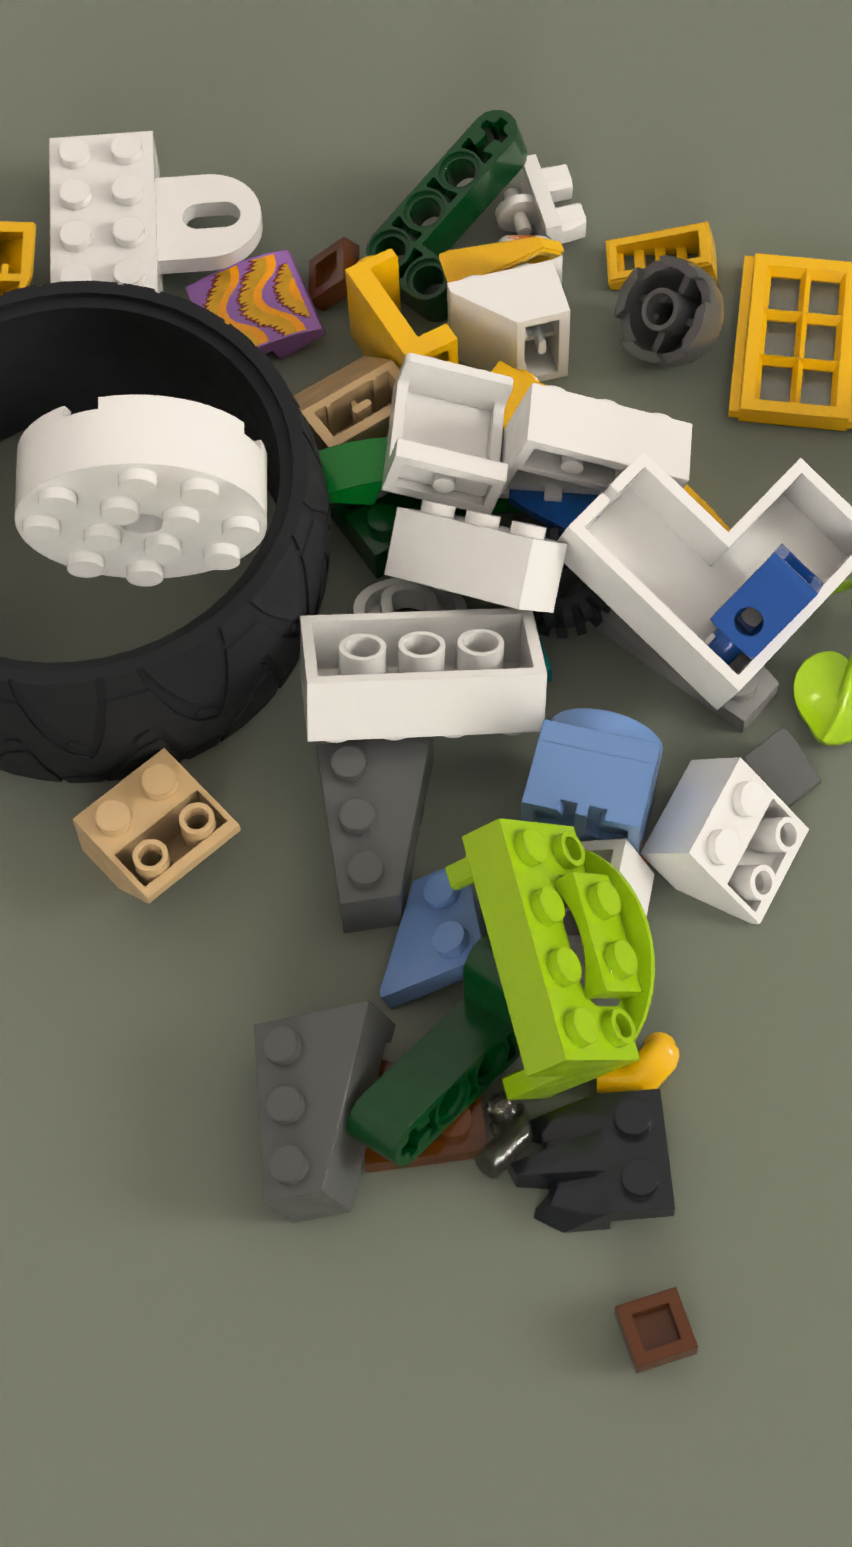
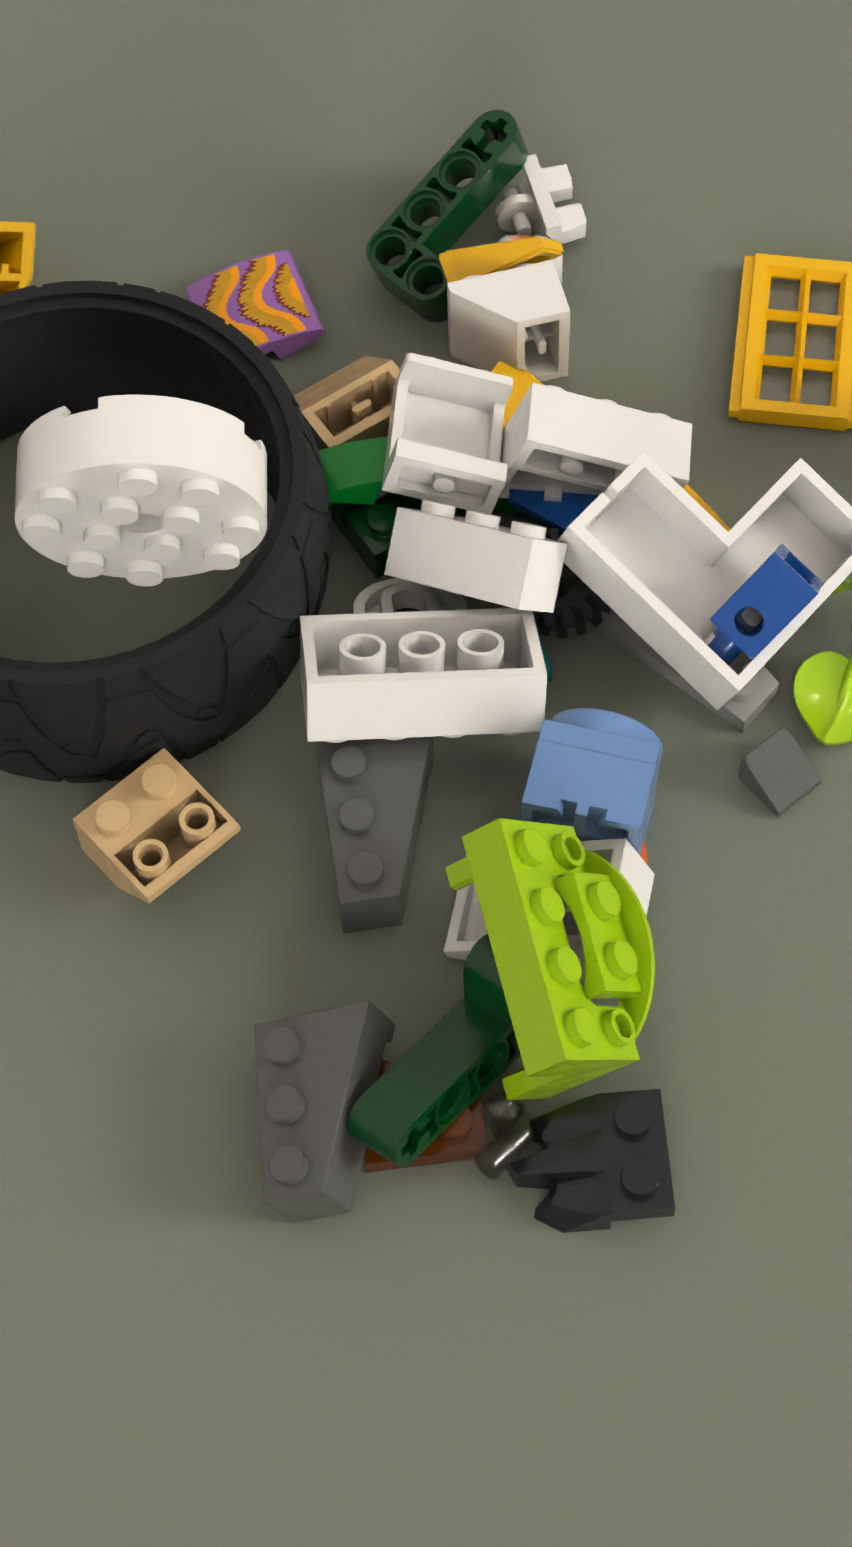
(128, 224): white brick -> none
(328, 274): reddish brown plate -> none
(377, 315): yellow panel -> none
(432, 939): medium blue wing -> none
(656, 1063): yellow arm -> none
(656, 1330): reddish brown plate -> none
(670, 312): dark grey cylinder -> none
(674, 241): yellow slope -> none
(725, 838): white slope -> none

